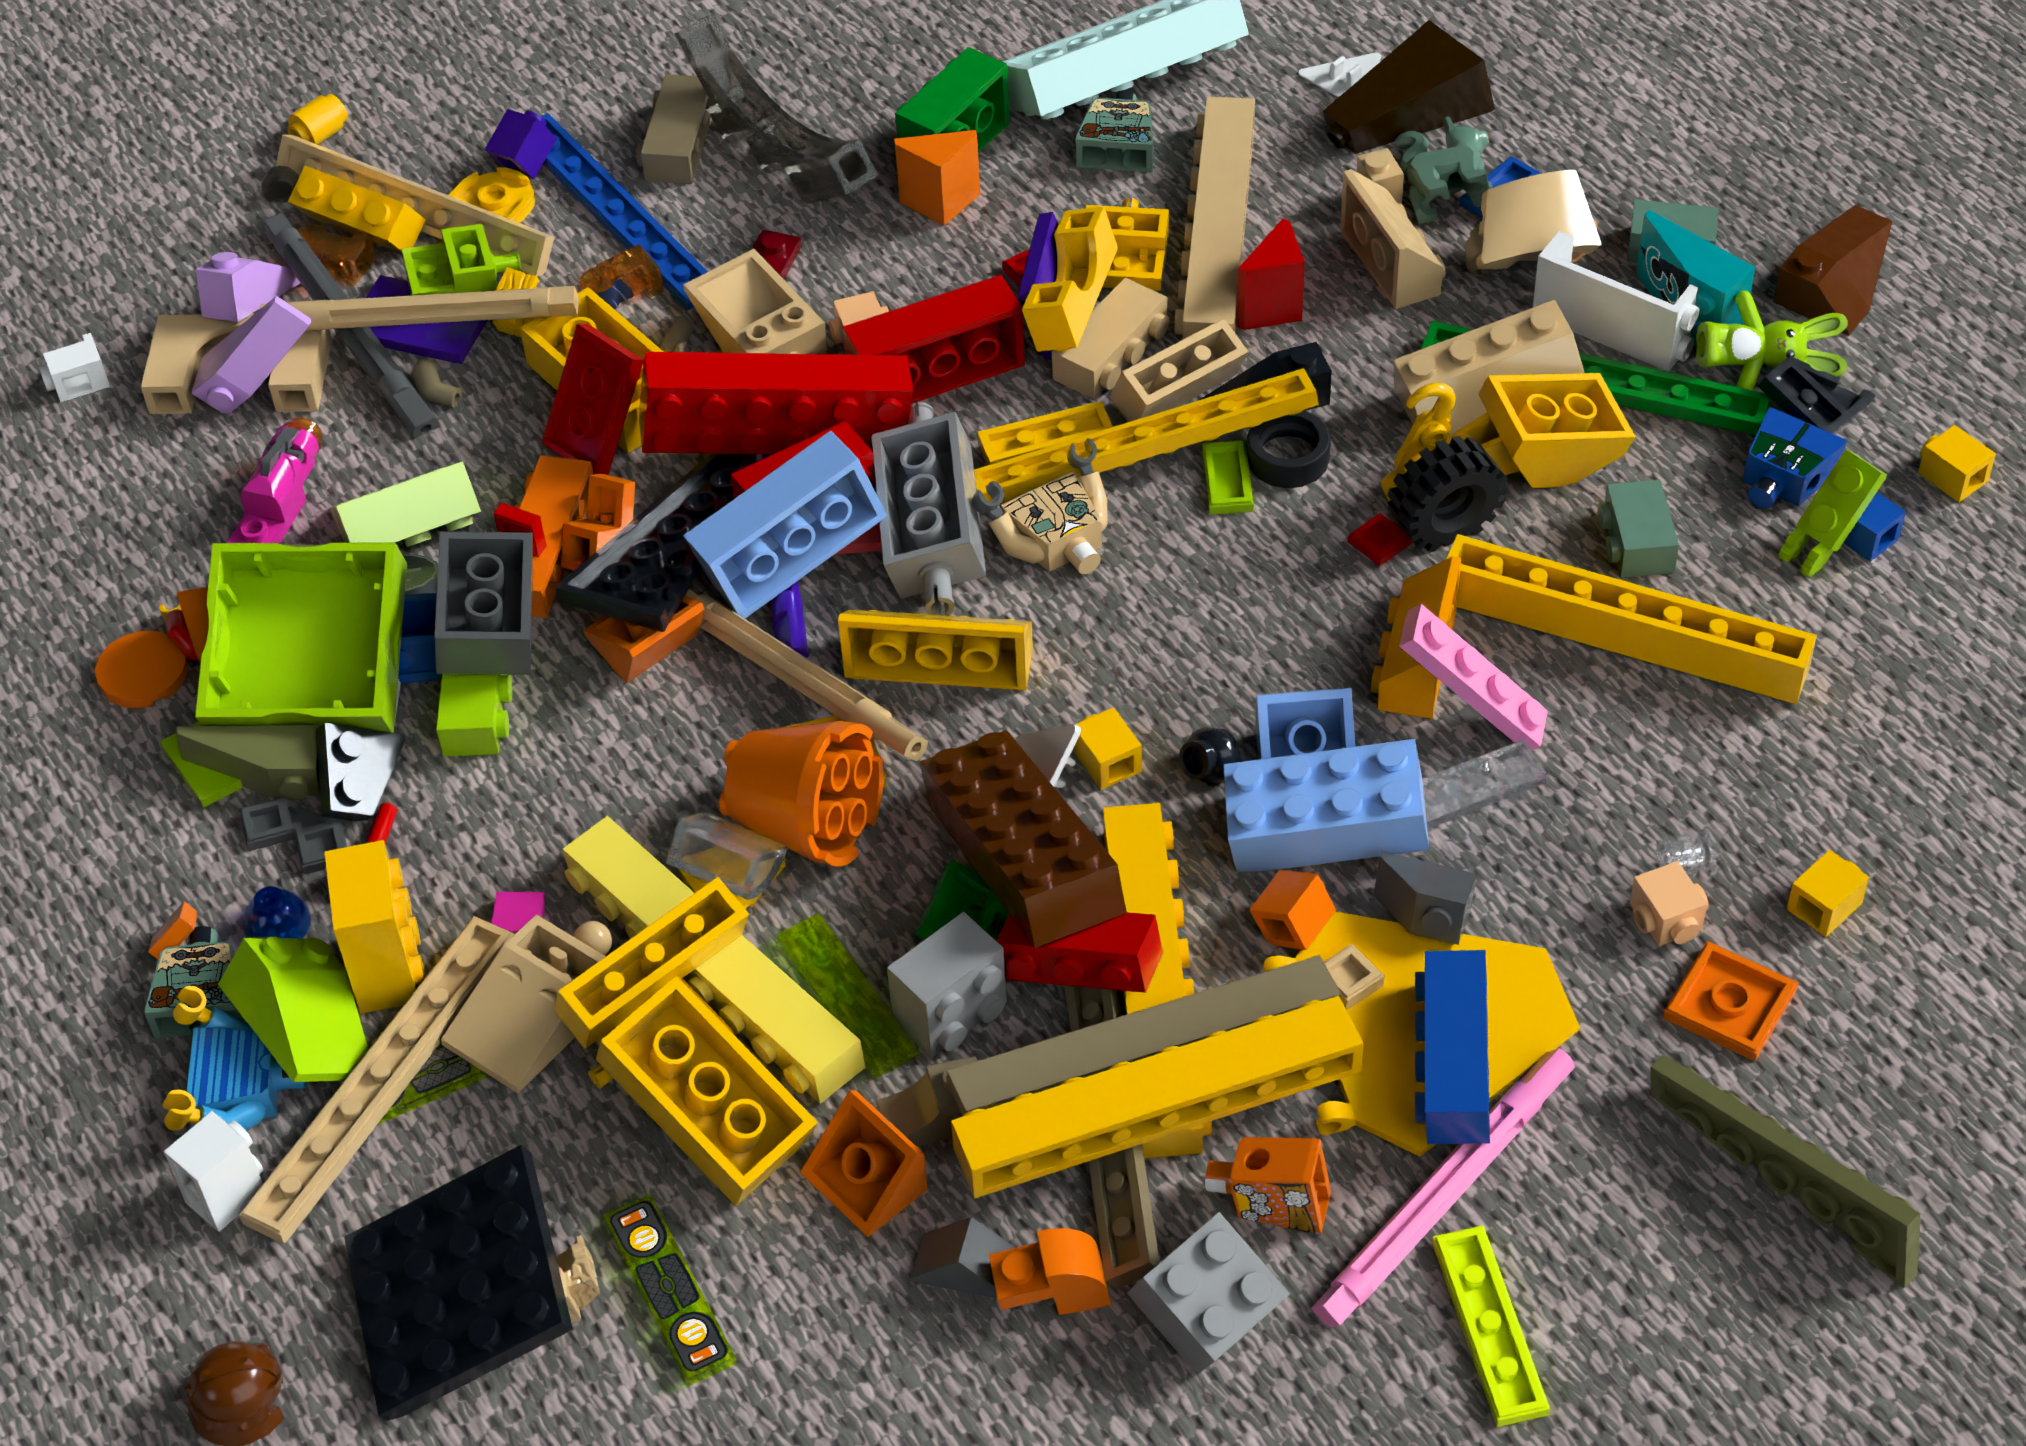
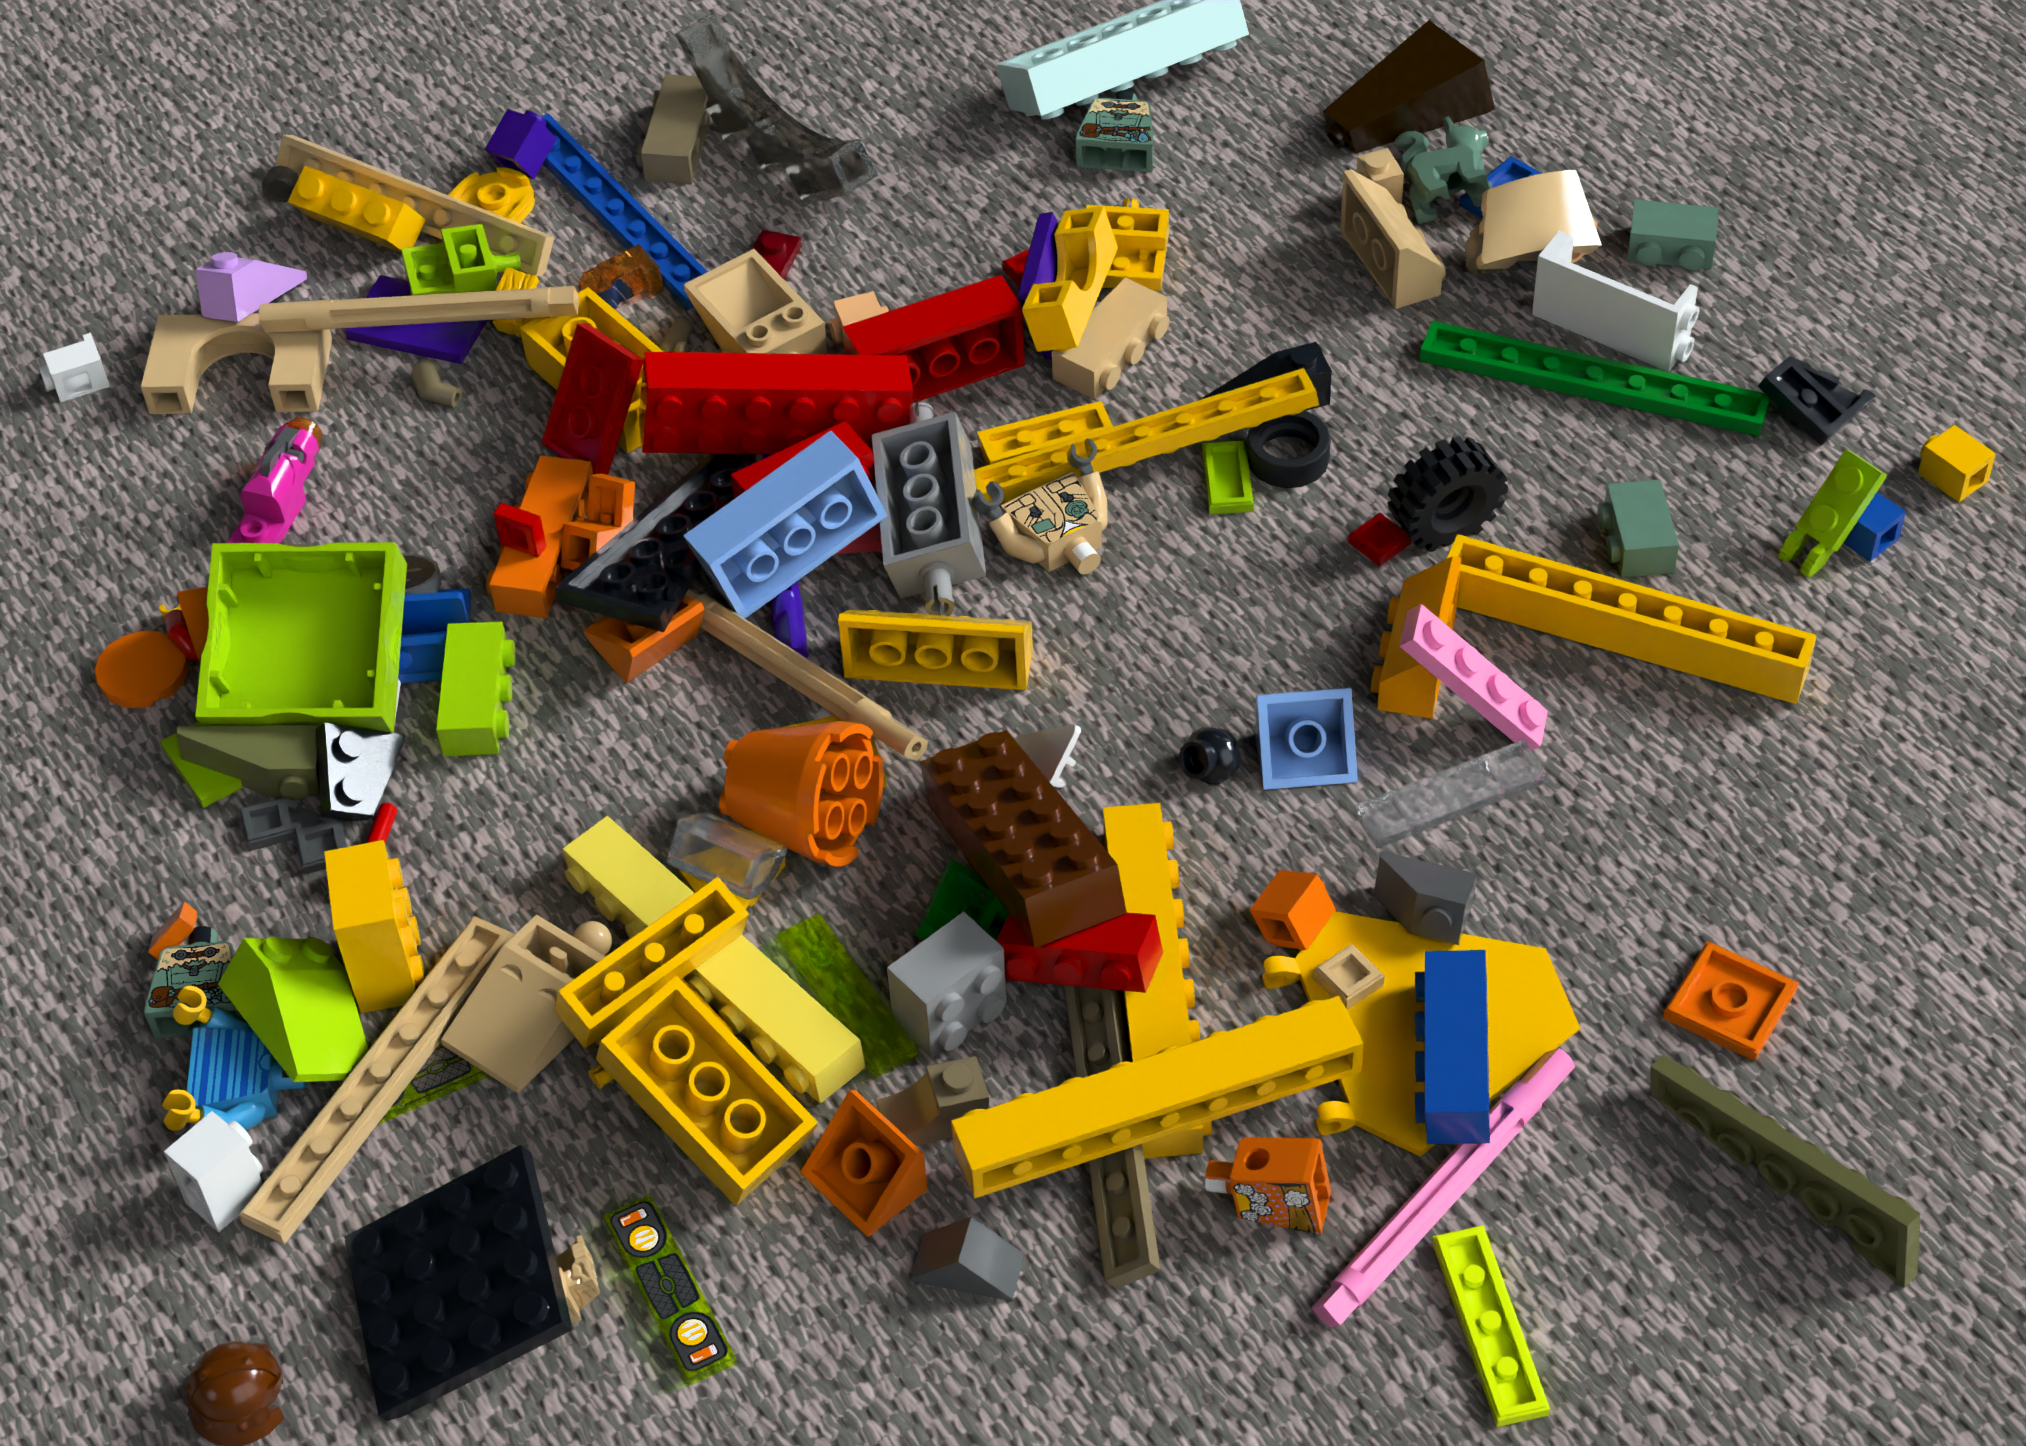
(248, 355): lavender slope -> none
(276, 914): clear blue brick -> none
(318, 119): yellow brick -> none
(342, 256): clear orange leg -> none
(359, 340): dark grey piece -> none
(409, 508): yellowish green slope -> none
(484, 603): dark grey brick -> none
(516, 909): dark pink tile -> none
(938, 173): orange slope -> none
(962, 97): green brick -> none
(1059, 1267): orange brick -> none
(1108, 748): yellow brick -> none
(1138, 1034): dark tan tile -> none
(1179, 372): tan brick -> none
(1208, 1293): light grey brick -> none
(1218, 215): tan brick -> none
(1272, 281): red slope -> none
(1325, 806): light blue brick -> none
(1340, 74): white piece -> none
(1516, 345): tan slope -> none
(1534, 424): yellow slope -> none
(1668, 904): light nougat brick -> none
(1675, 258): teal slope -> none
(1691, 853): clear bush -> none
(1771, 344): lime animal -> none
(1789, 459): blue torso -> none
(1827, 892): yellow brick -> none
(1836, 268): reddish brown wedge -> none

